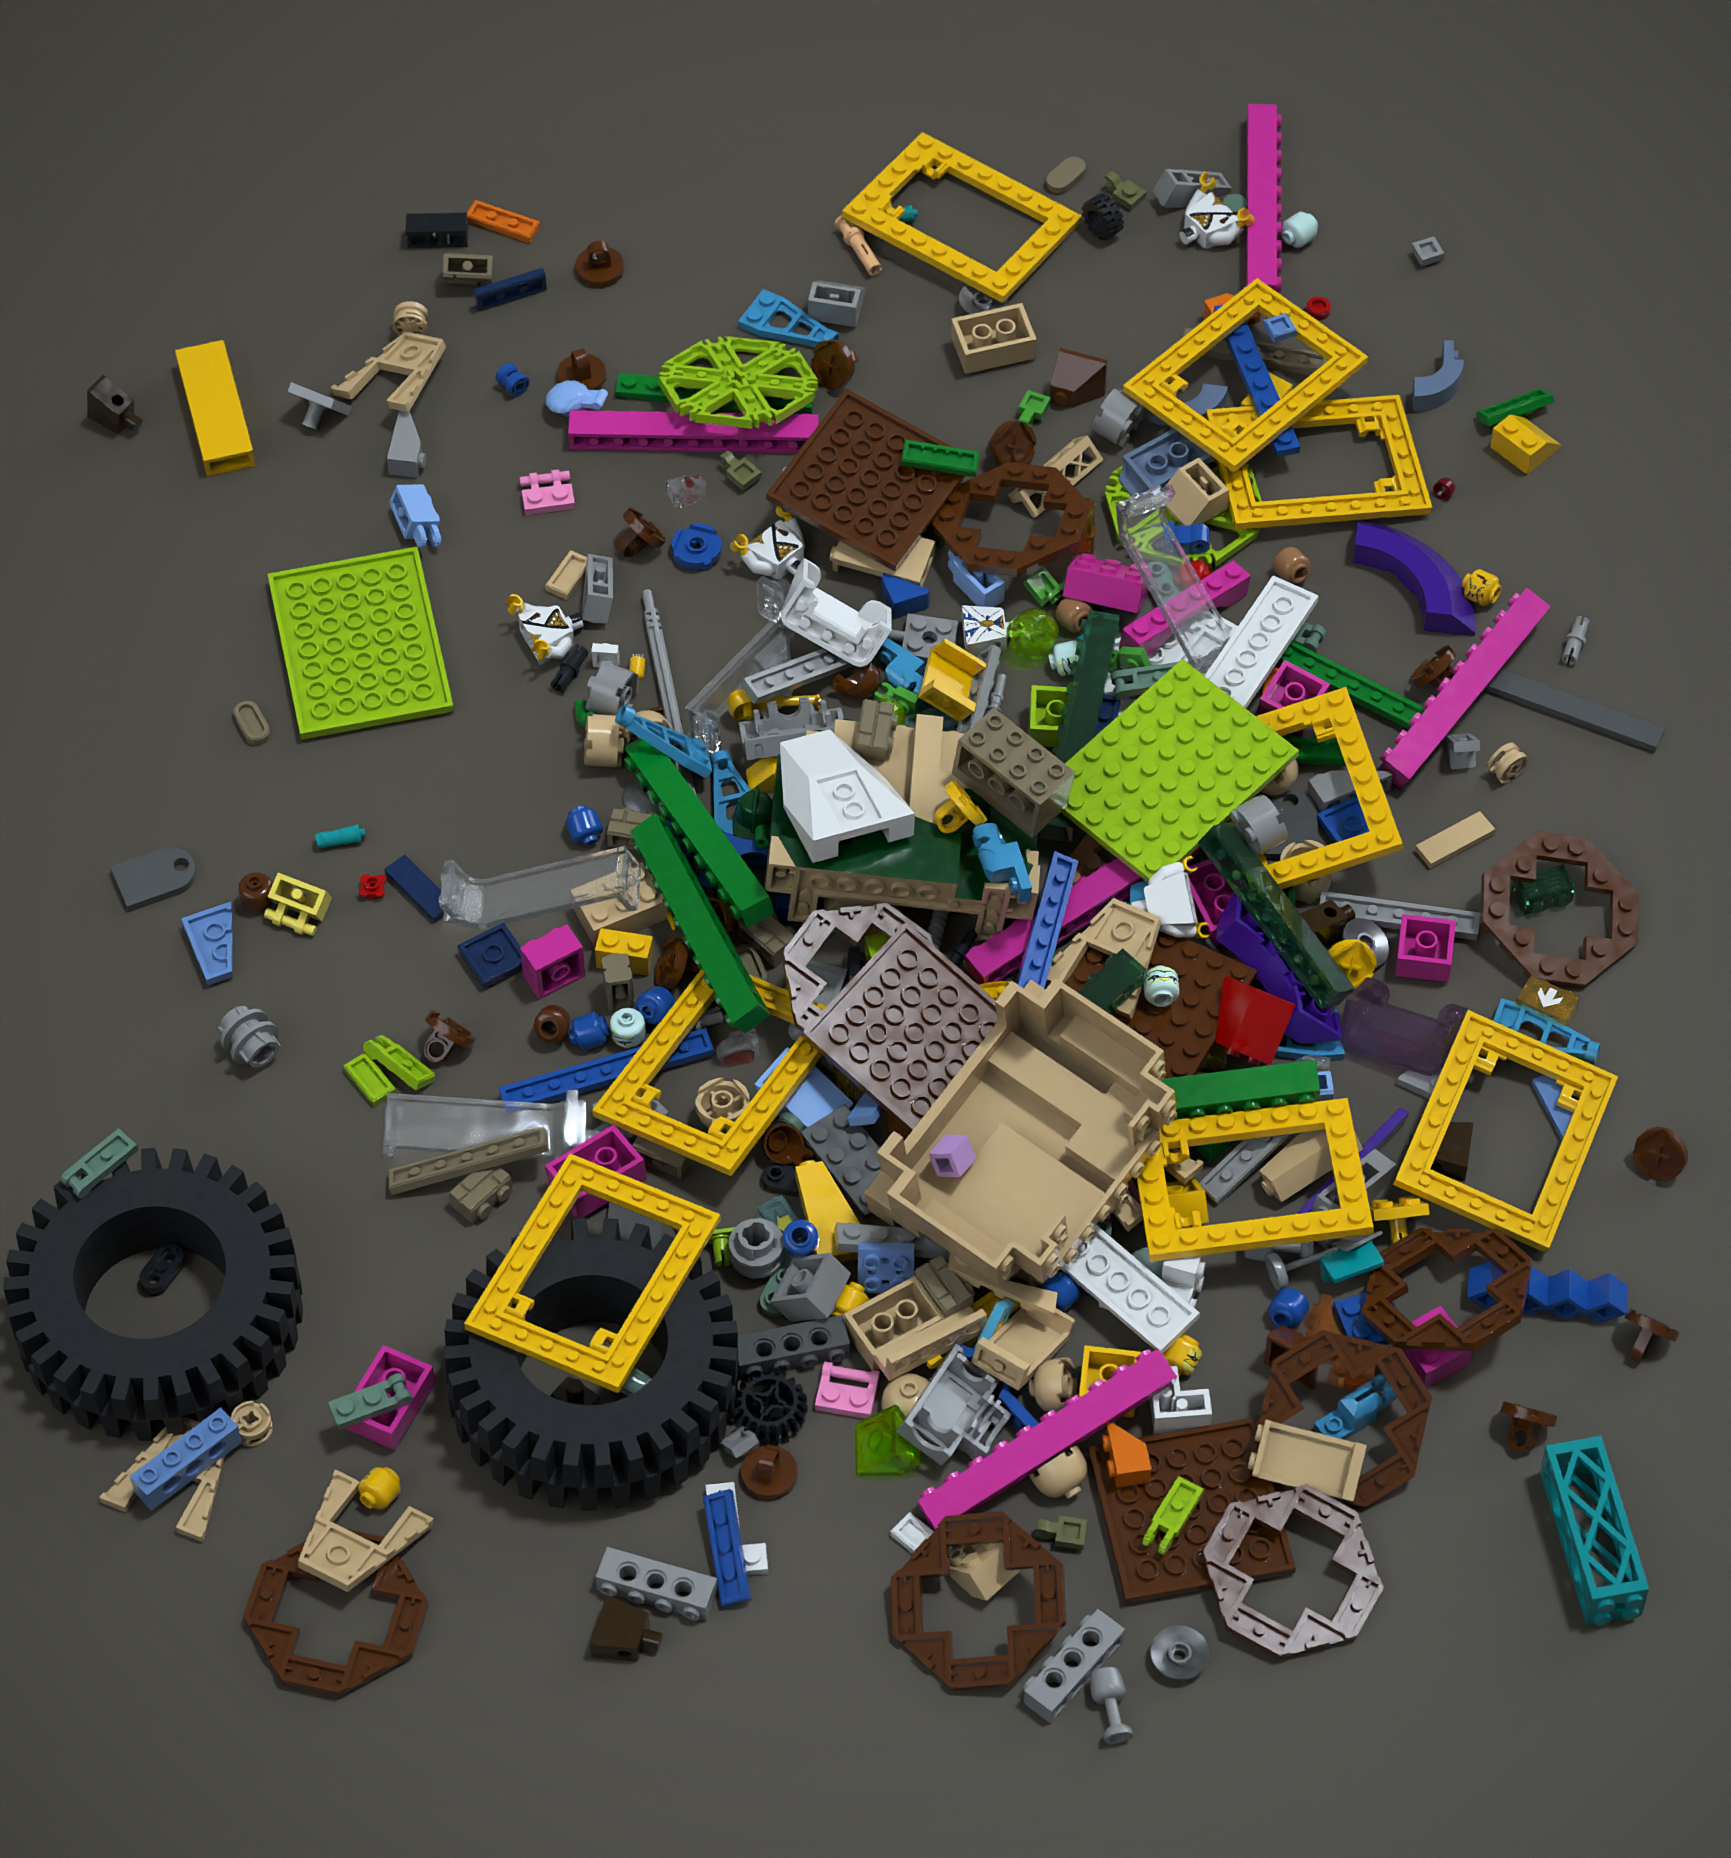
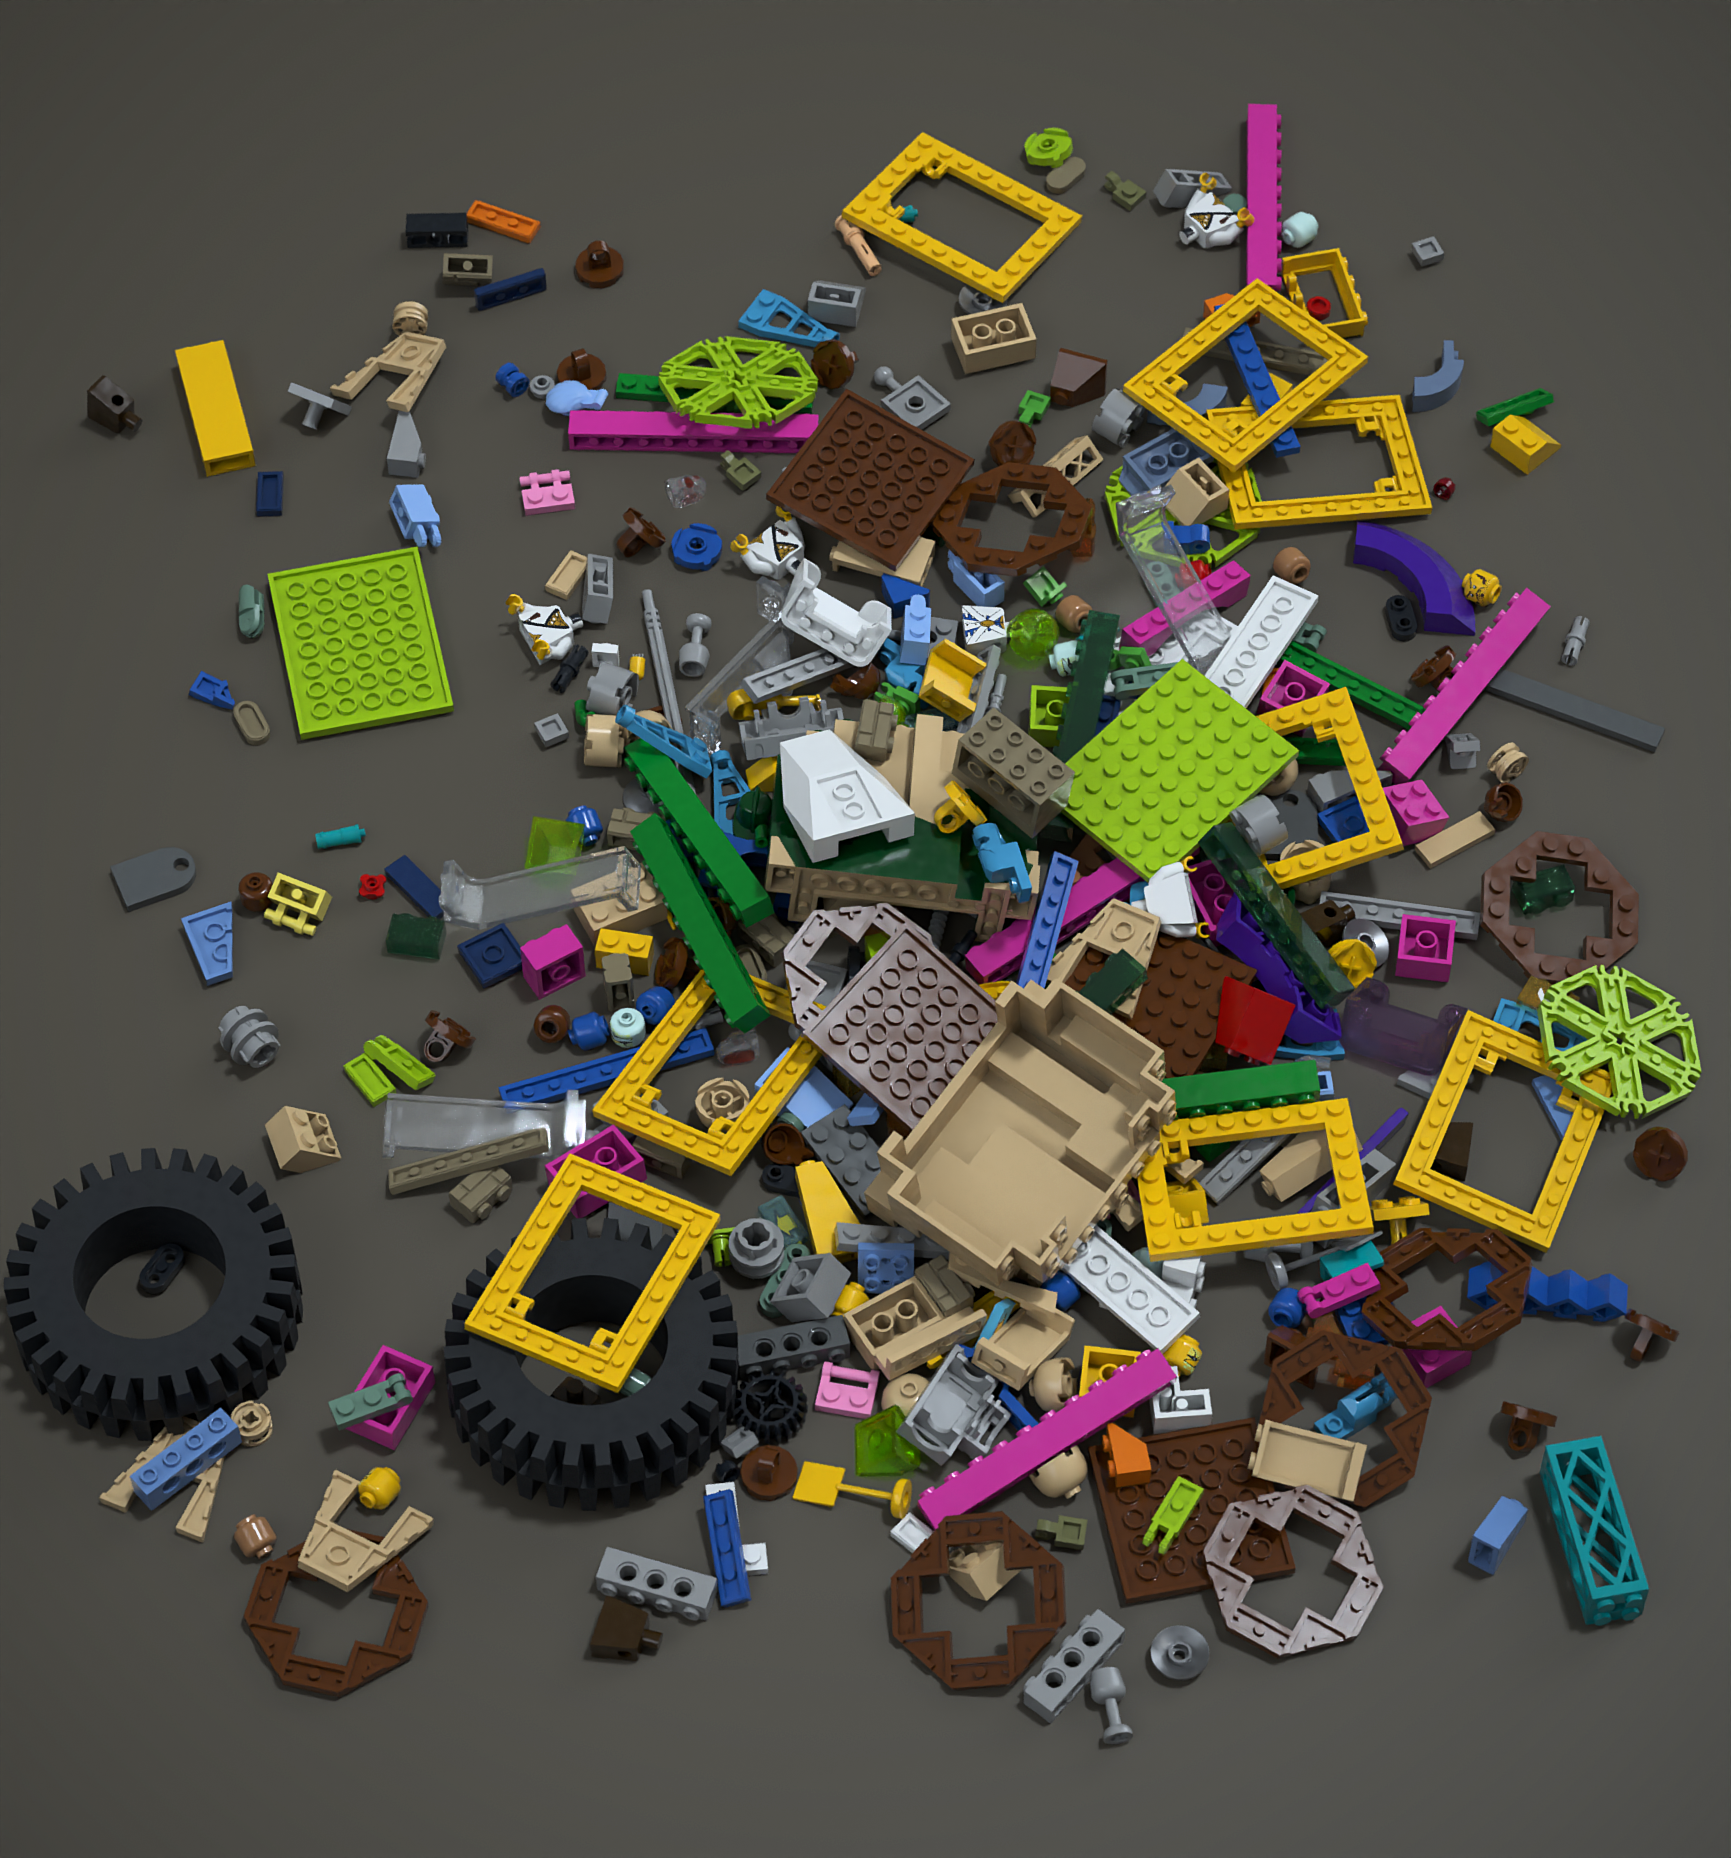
(99, 1163): sand green plate -> none
(212, 691): none -> blue slope
(251, 611): none -> sand green arm
(255, 1537): none -> medium nougat head
(270, 494): none -> dark blue tile
(302, 1140): none -> tan slope
(416, 936): none -> clear green brick
(541, 385): none -> light grey plate
(551, 730): none -> light grey plate
(553, 841): none -> clear neon green slope
(694, 655): none -> light grey piece
(727, 1471): none -> black hinge
(802, 1229): blue head -> none
(822, 1483): none -> yellow piece
(915, 392): none -> light grey plate
(915, 632): none -> light blue hinge
(940, 458): green plate -> none
(952, 1155): lavender brick -> none
(1040, 151): none -> lime plate
(1102, 216): black tyre -> none
(1105, 583): dark pink brick -> none
(1161, 986): light aqua head -> none
(1280, 328): medium blue tile -> none
(1325, 261): none -> yellow window
(1339, 1291): none -> dark pink plate
(1399, 616): none -> black plate
(1415, 811): none -> dark pink brick
(1497, 1534): none -> medium blue slope
(1503, 802): none -> reddish brown piece
(1636, 1036): none -> lime plate

